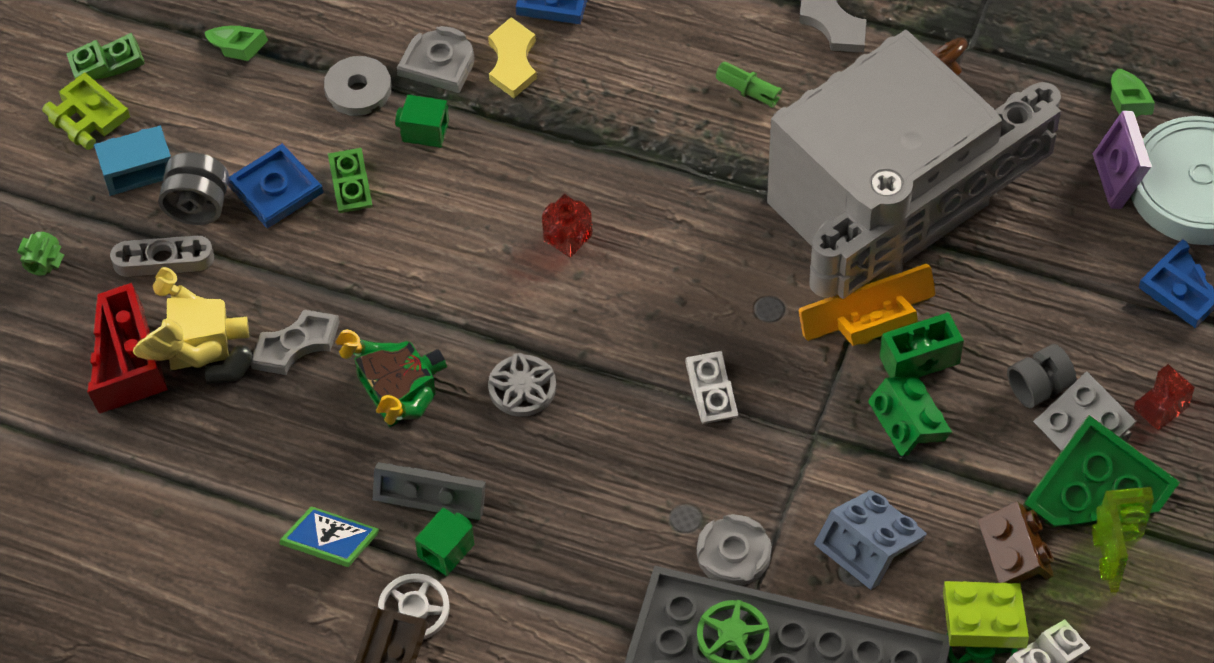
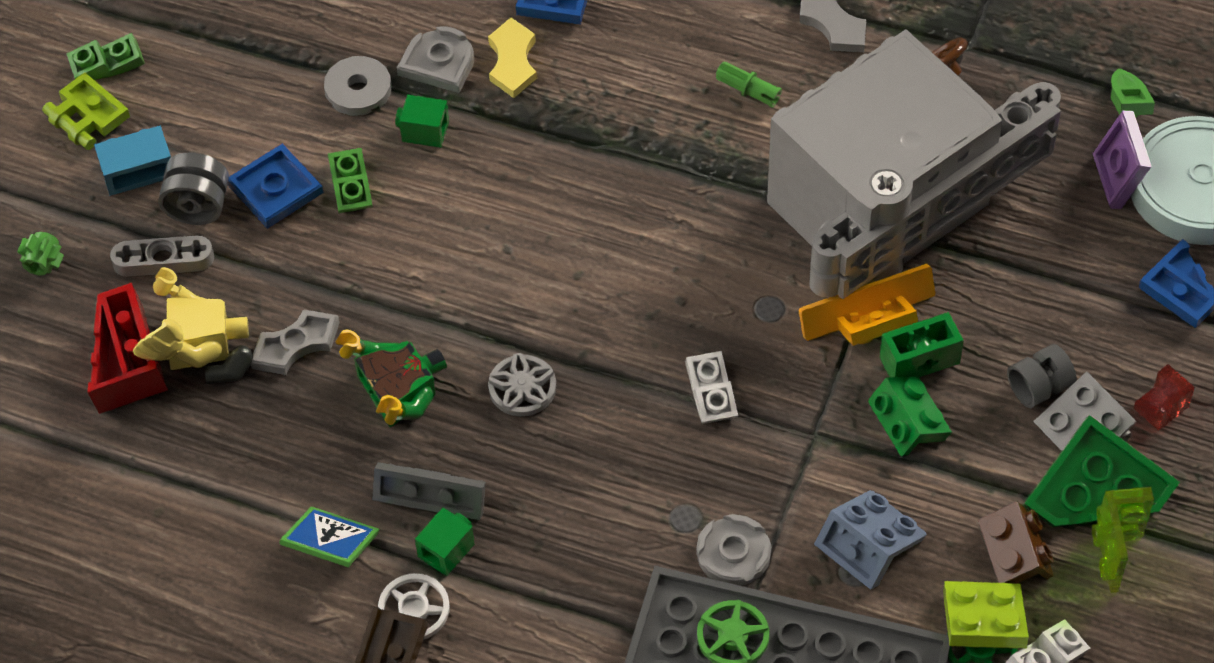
(237, 41): bright green plate -> none
(567, 225): clear red brick -> none

